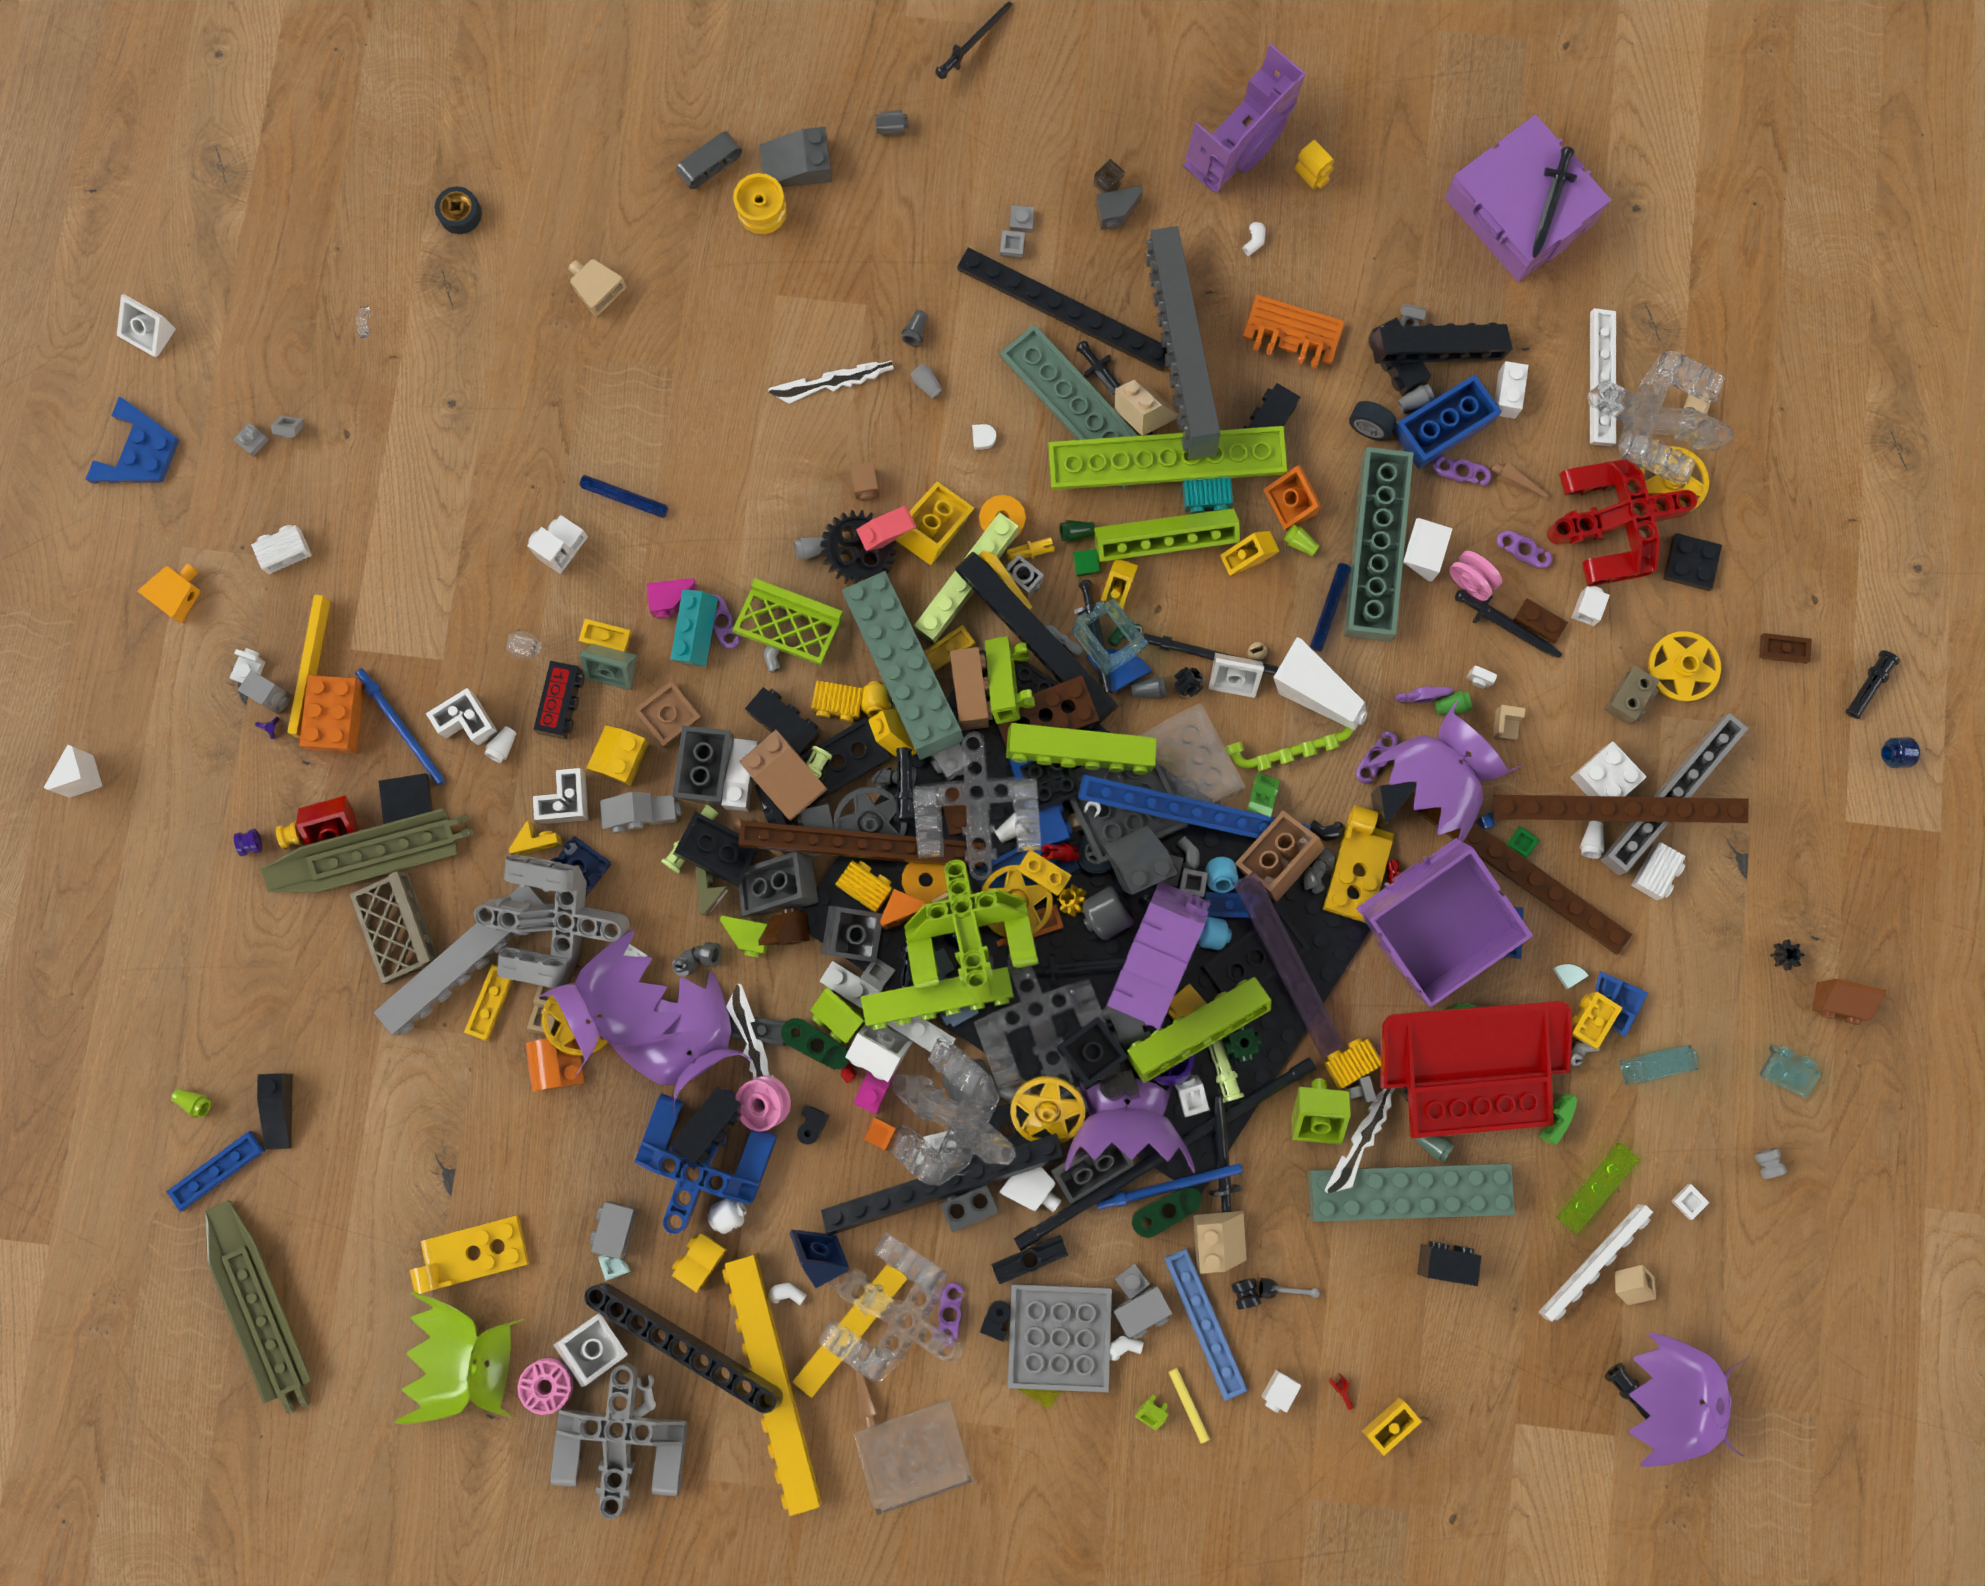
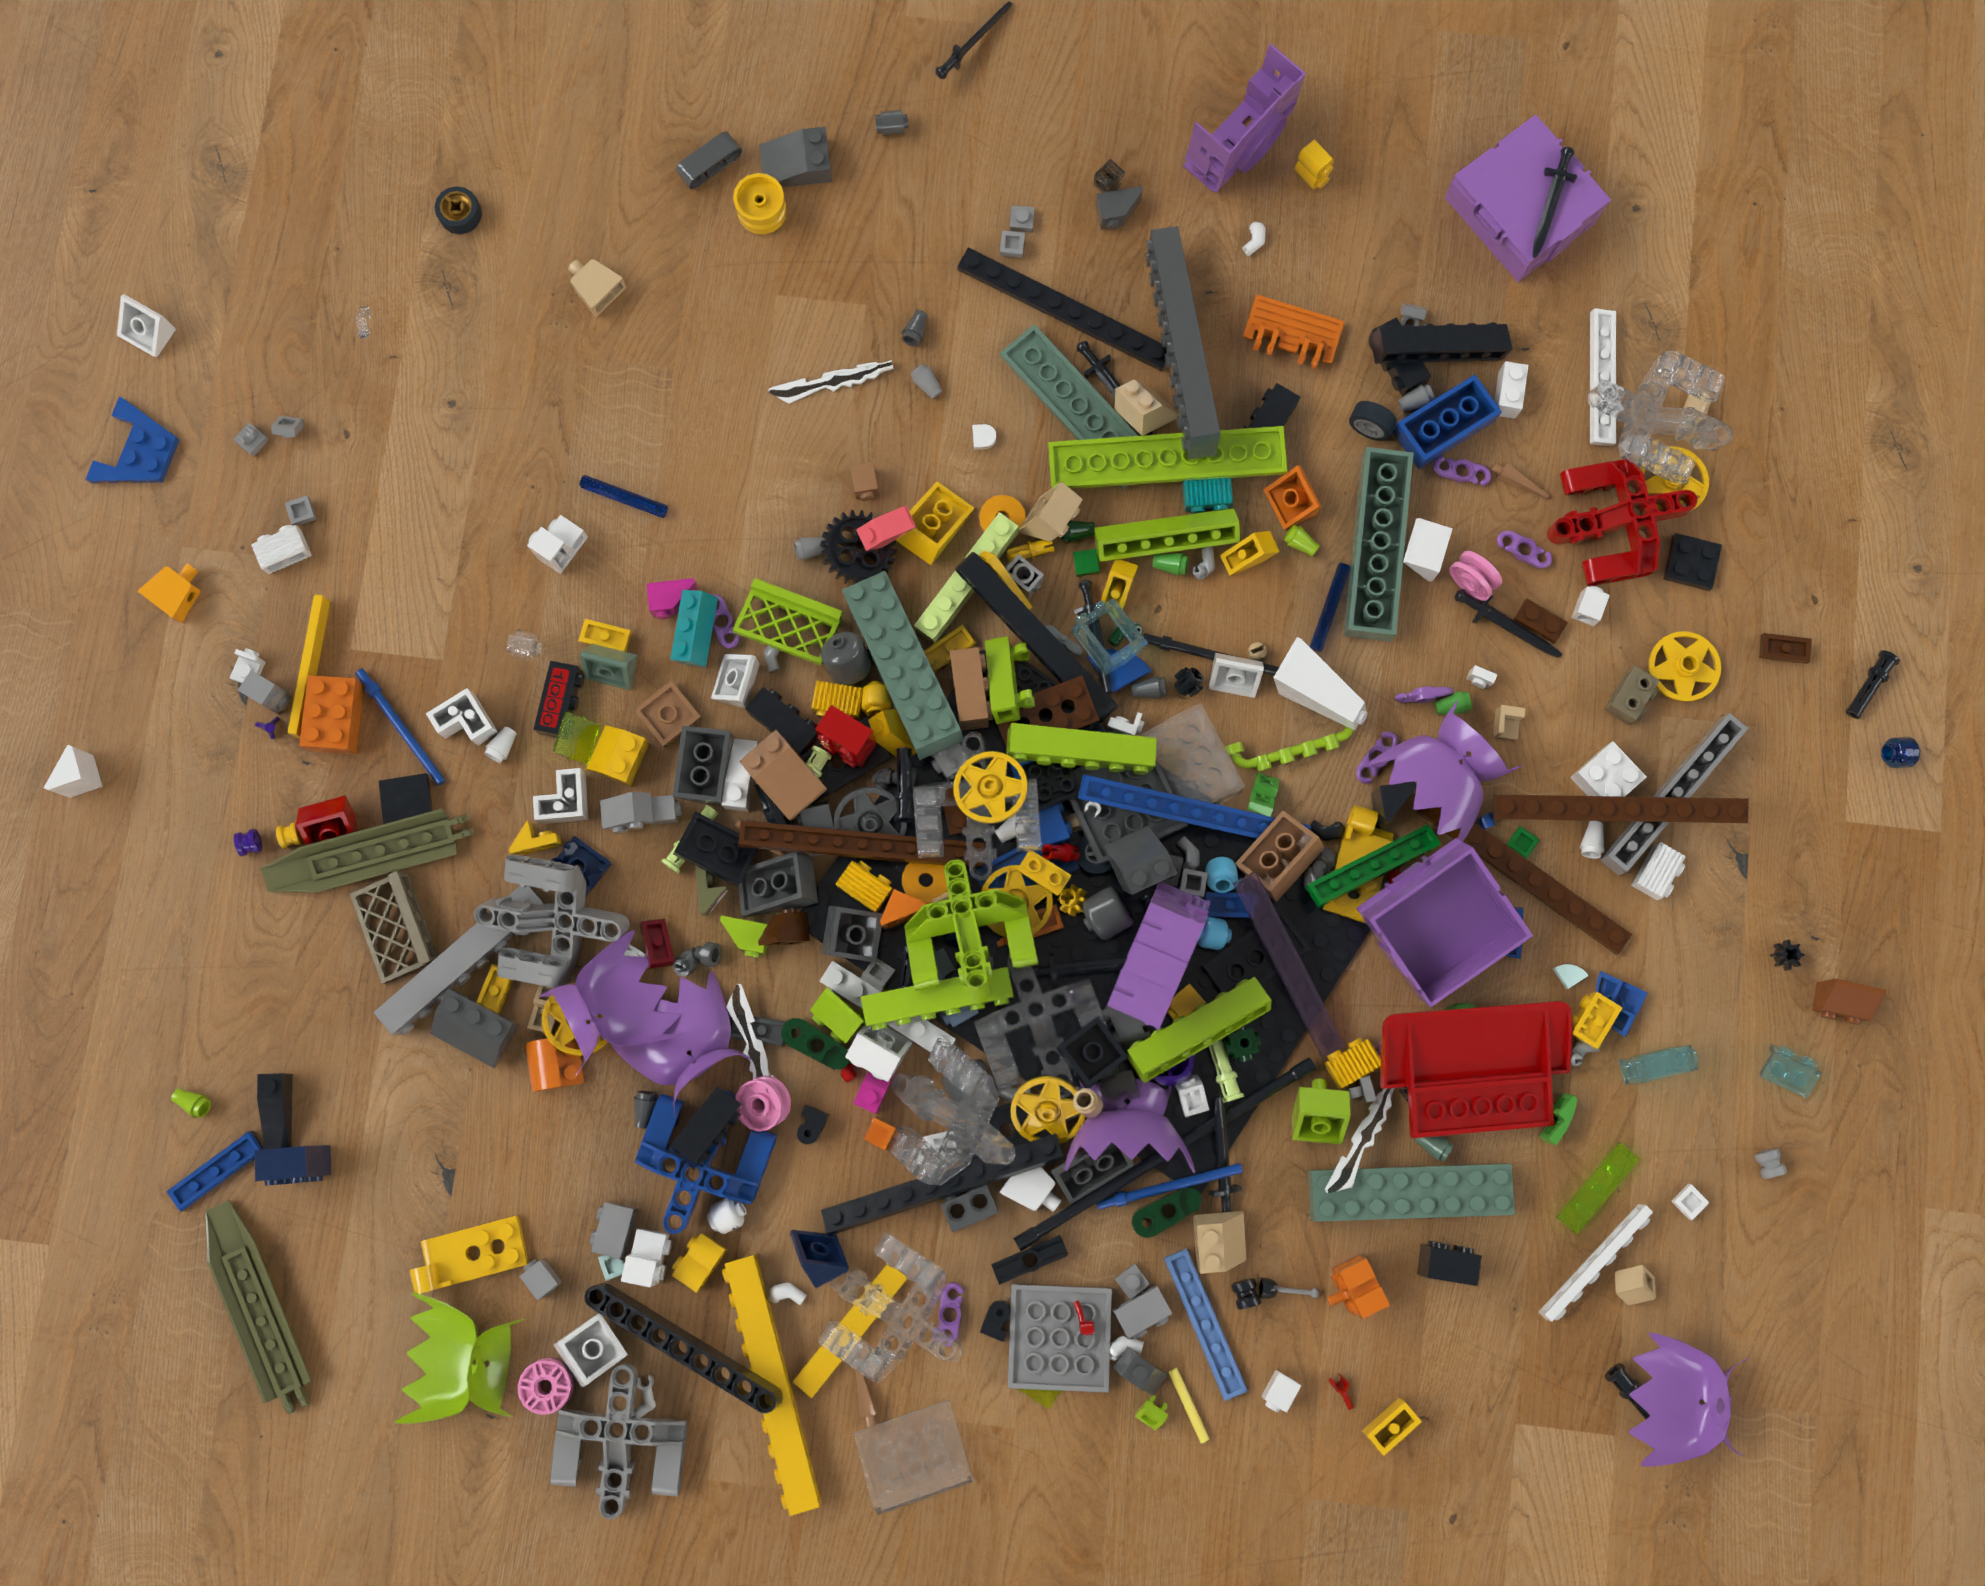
(292, 1164): none -> dark blue brick
(300, 511): none -> light grey plate
(472, 1027): none -> dark grey slope
(540, 1278): none -> light grey brick
(576, 738): none -> clear neon green piece
(643, 1107): none -> dark grey cone
(647, 1257): none -> white brick
(657, 943): none -> dark red plate
(736, 679): none -> white slope
(845, 736): none -> red brick
(846, 658): none -> dark grey head
(990, 787): none -> yellow wheel
(1052, 513): none -> tan slope
(1082, 1099): none -> tan brick
(1086, 1327): none -> red hand
(1122, 726): none -> white bracket
(1140, 1371): none -> dark grey slope
(1171, 562): none -> bright green cone
(1207, 565): none -> light grey arm
(1358, 1288): none -> orange brick
(1373, 866): none -> green plate

